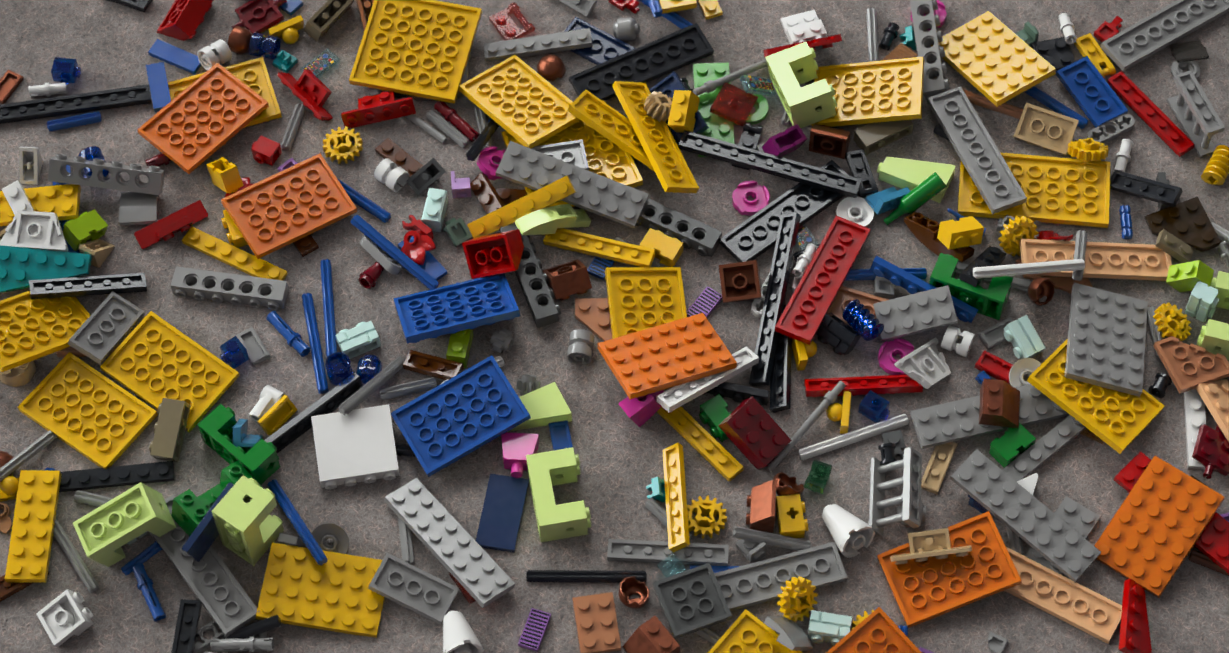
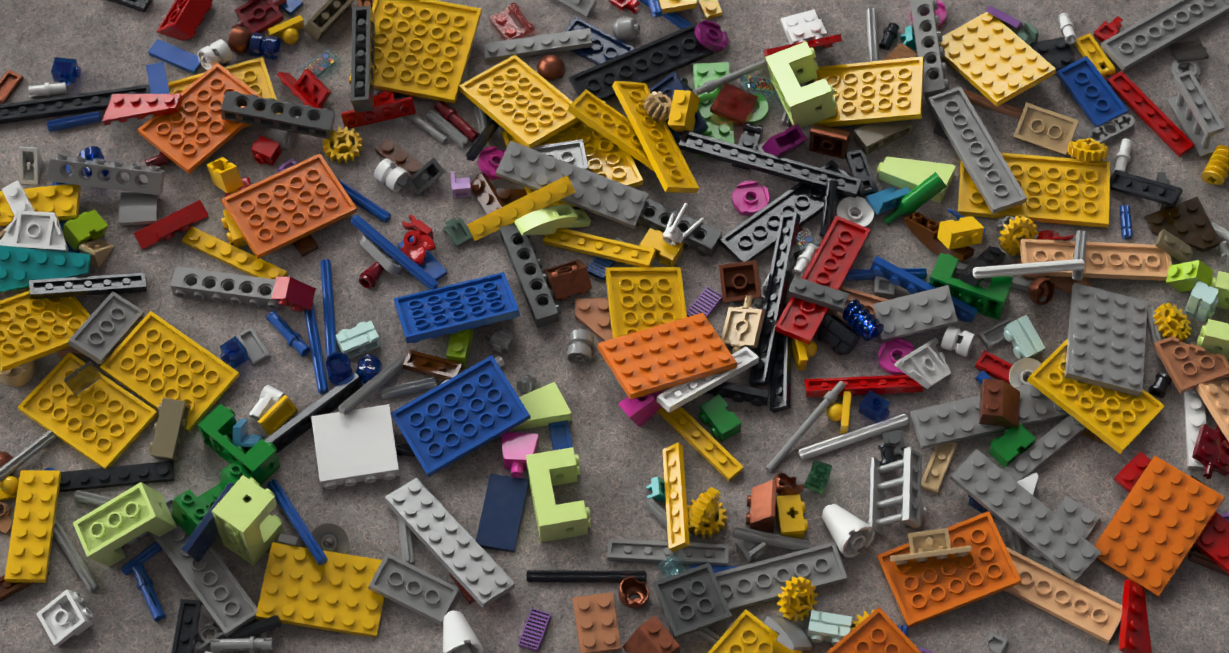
(82, 378): none -> clear smoke piece
(140, 105): none -> wing
(268, 118): none -> dark grey brick
(284, 61): teal tile -> none
(293, 294): none -> red brick
(362, 59): none -> dark grey brick
(435, 209): light aqua brick -> none
(494, 253): red slope -> none
(672, 233): none -> white plant
(705, 508): none -> yellow gear
(711, 35): none -> magenta tile
(743, 326): none -> tan plate
(754, 433): dark red brick -> none
(818, 294): none -> dark grey plate
(829, 205): none -> black pin
(1005, 17): none -> medium lavender tile
(1055, 105): blue axle -> none

